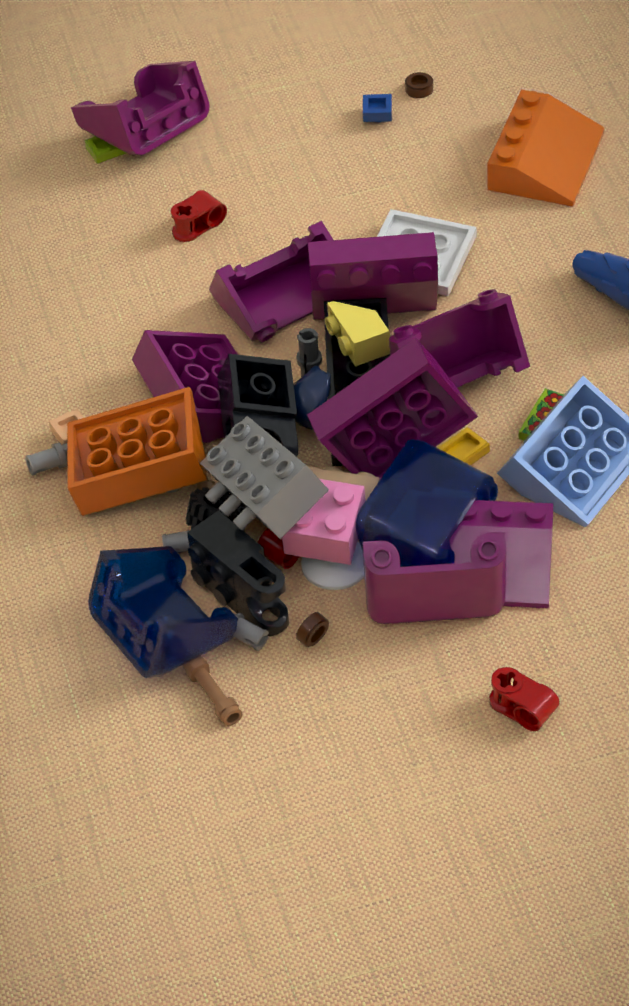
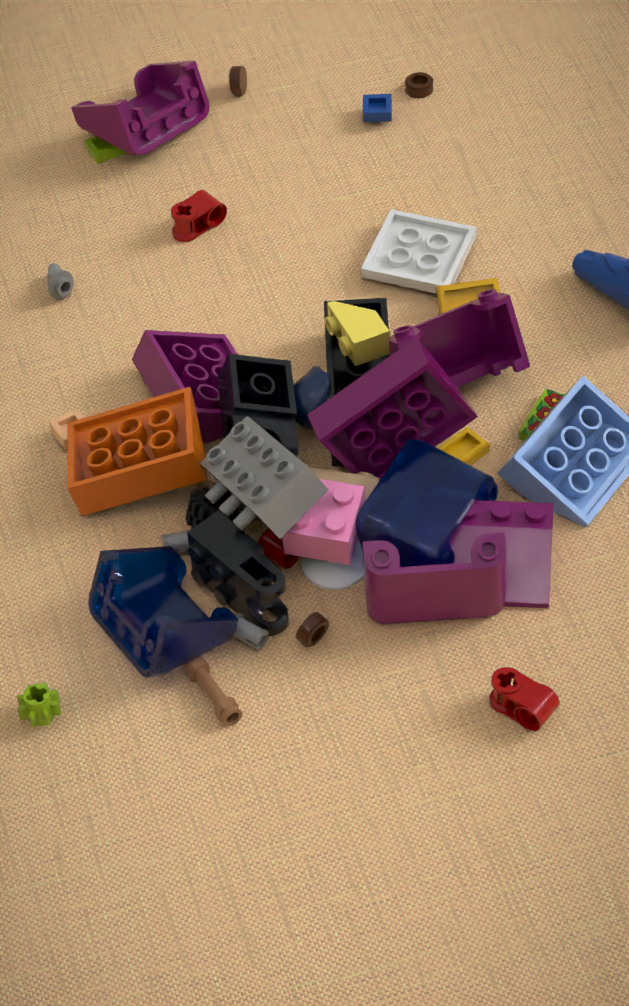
(38, 704): none -> lime gear
(47, 459): light grey pin -> none
(59, 282): none -> light grey plate
(238, 80): none -> reddish brown tile
(271, 290): magenta windscreen -> none
(308, 350): dark grey pin -> none
(376, 267): magenta slope -> none
(457, 294): none -> yellow tile
(543, 150): orange slope -> none

